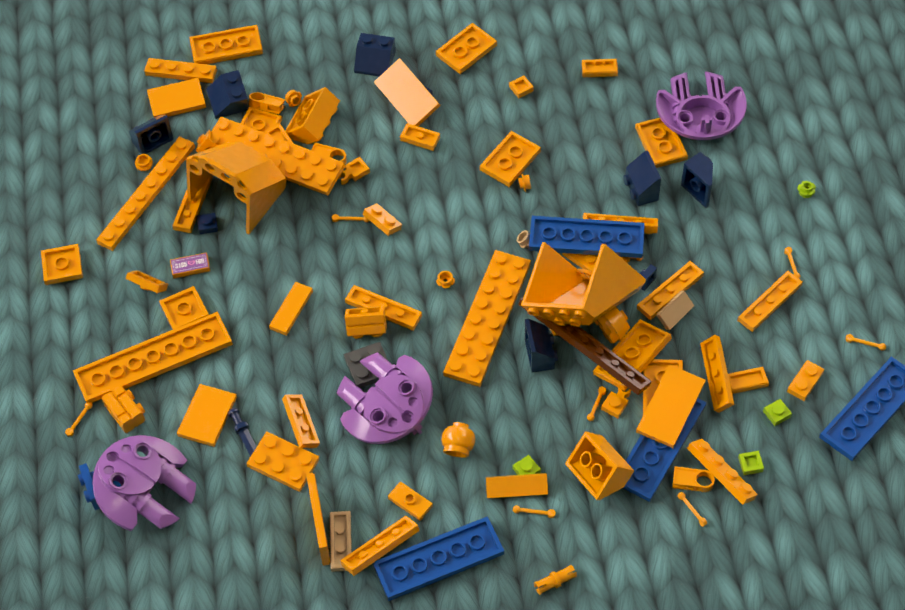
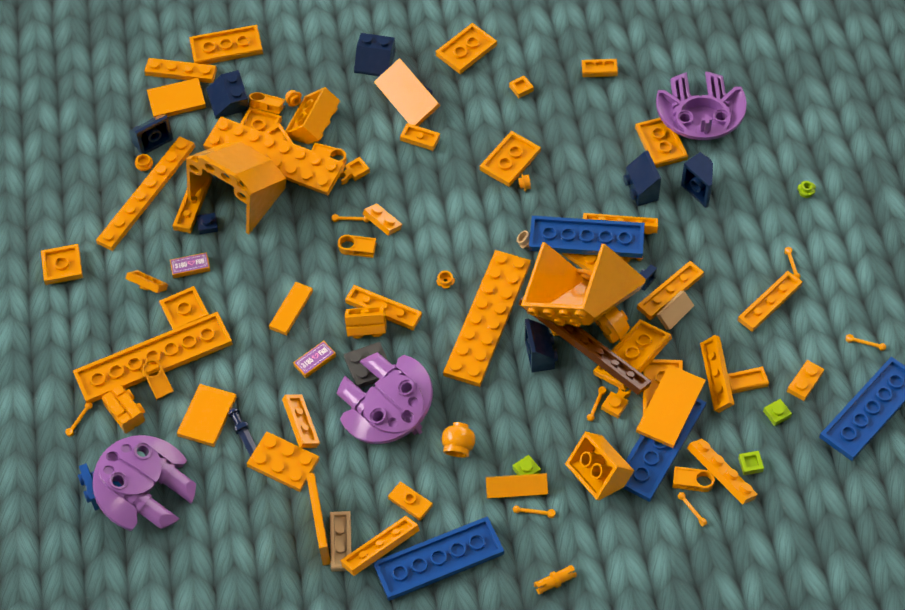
(159, 384): none -> light orange piece
(204, 142): light orange bracket -> none
(314, 359): none -> tile
(361, 246): none -> light orange piece

